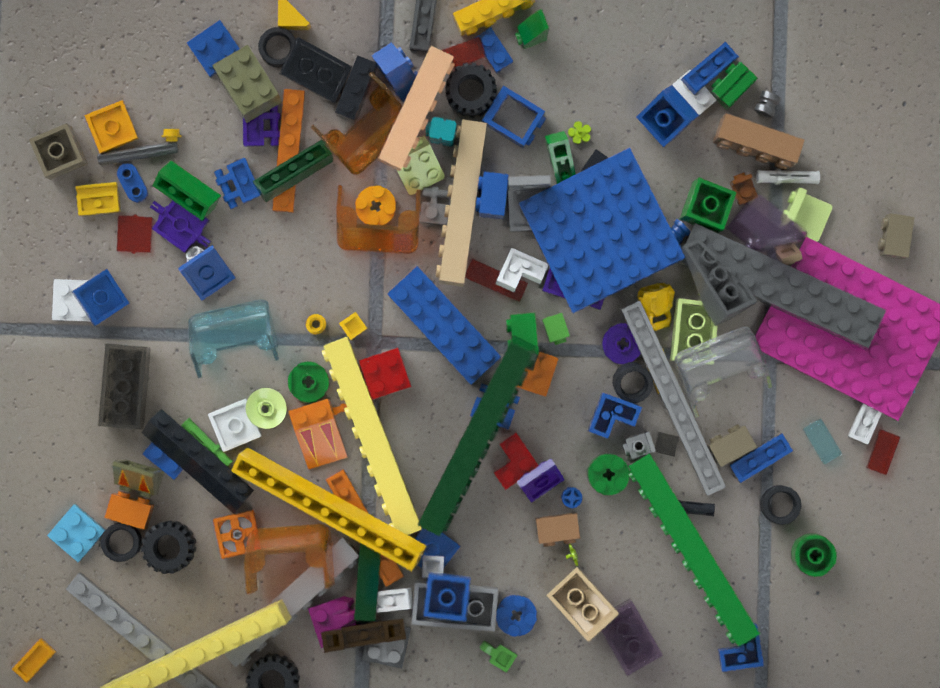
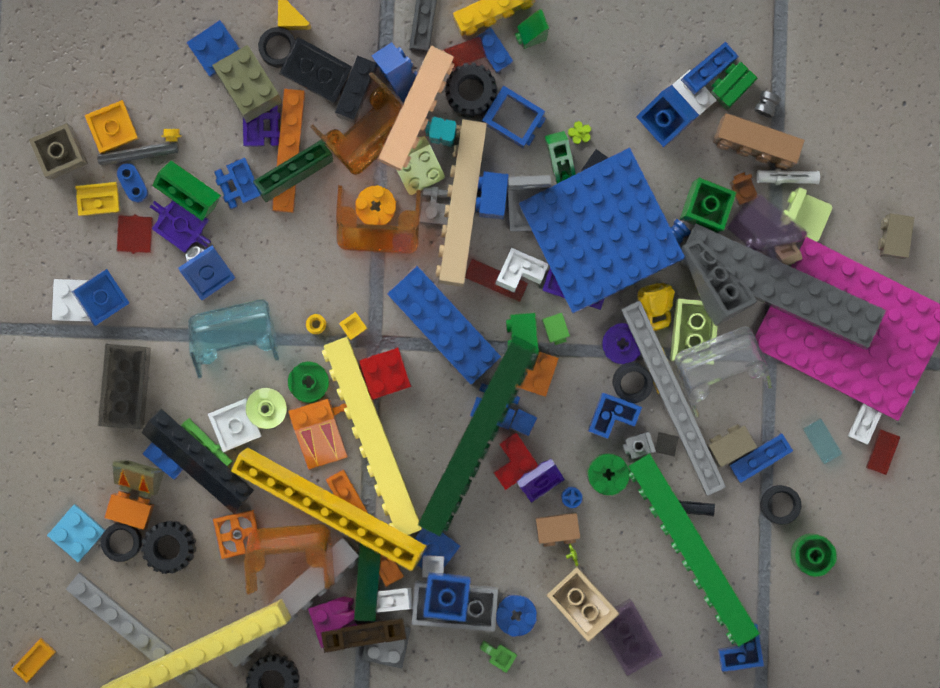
(523, 422): none -> blue plate

